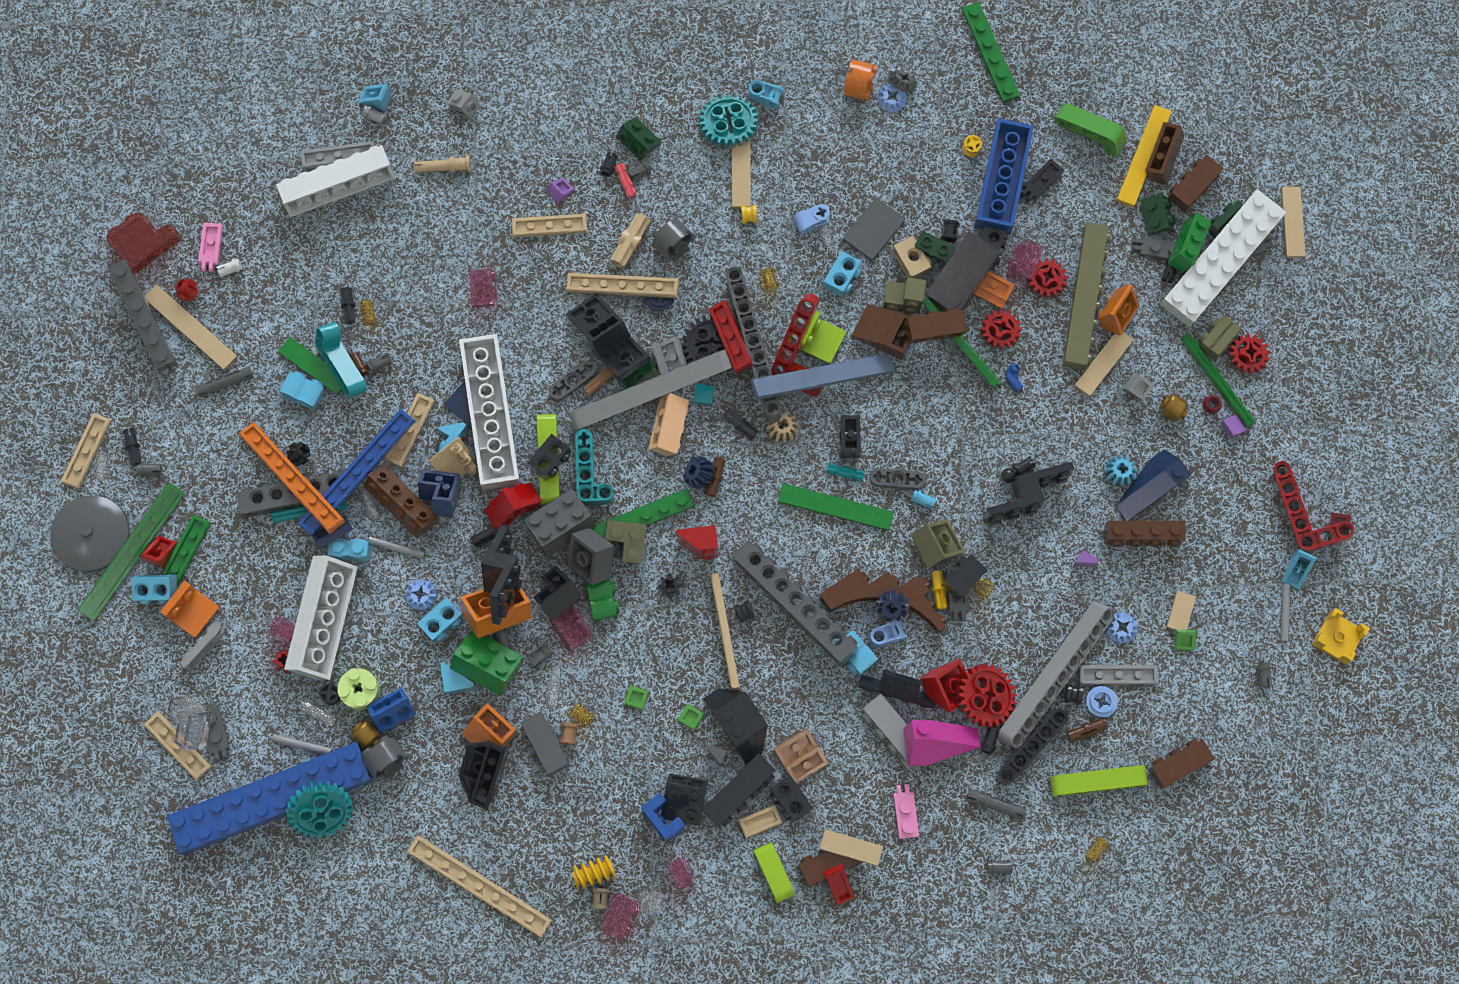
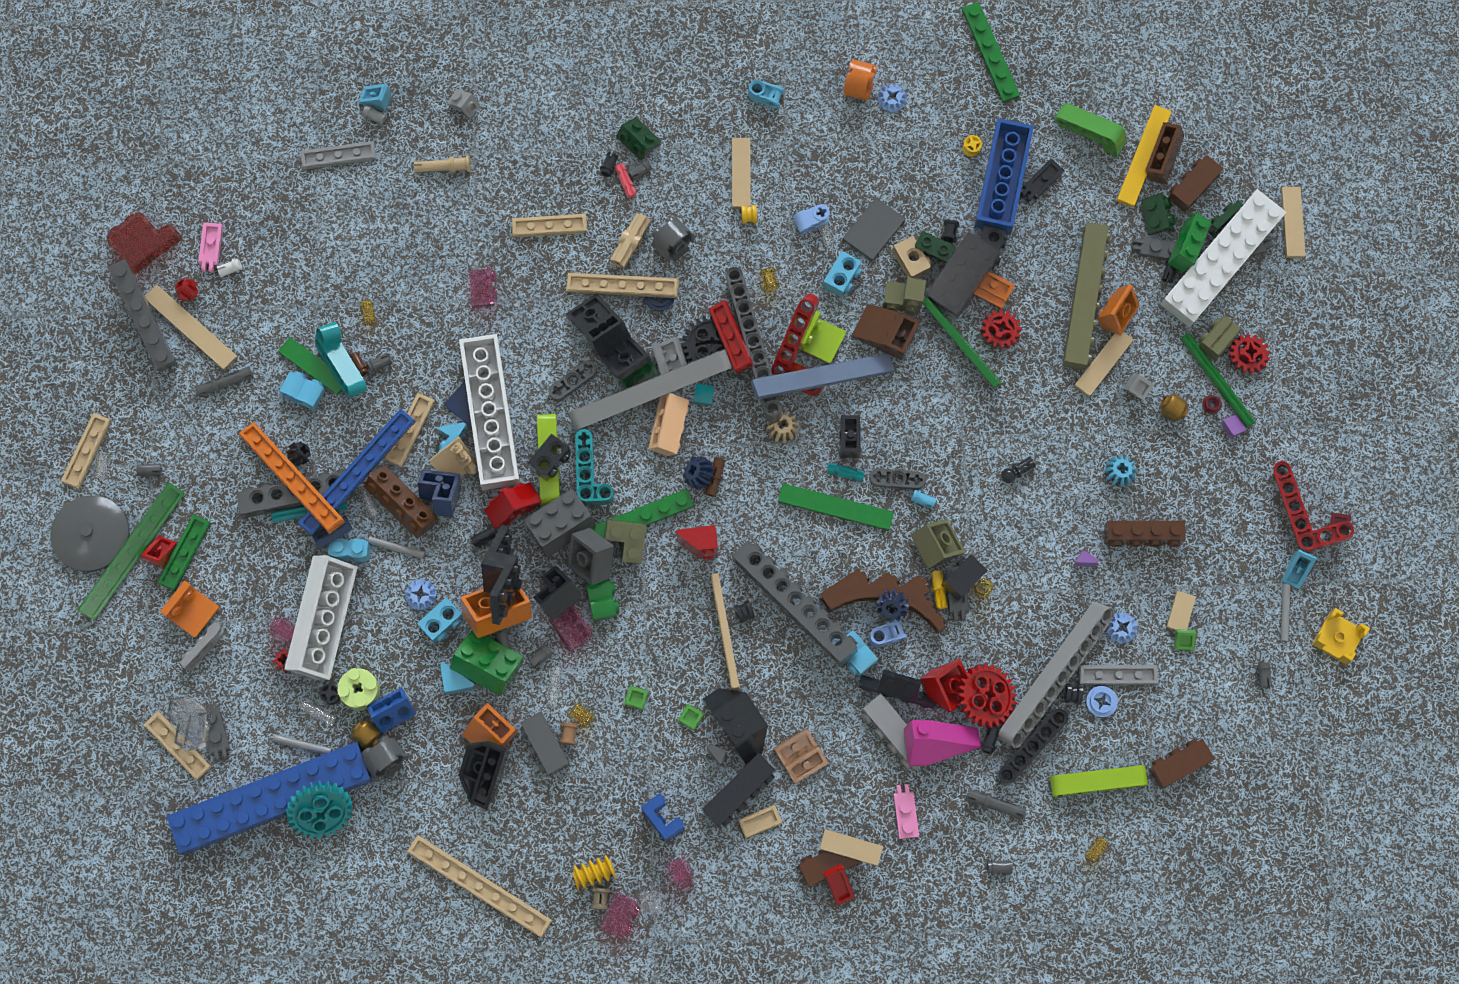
(132, 447): black axle -> none
(154, 585): medium azure brick -> none
(335, 180): white brick -> none
(348, 305): black axle -> none
(559, 190): medium lavender slope -> none
(598, 381): medium nougat axle -> none
(670, 591): black gear -> none
(684, 799): black bracket -> none
(740, 423): black axle -> none
(745, 119): teal gear -> none
(774, 872): lime beam -> none
(795, 796): black brick -> none
(908, 83): dark grey gear -> none
(935, 325): reddish brown brick -> none
(1012, 375): blue arm -> none
(1025, 259): clear pink bracket -> none
(1028, 493): black bracket -> none
(1056, 281): red gear -> none
(1087, 730): reddish brown pin -> none
(1156, 479): dark blue wedge -> none

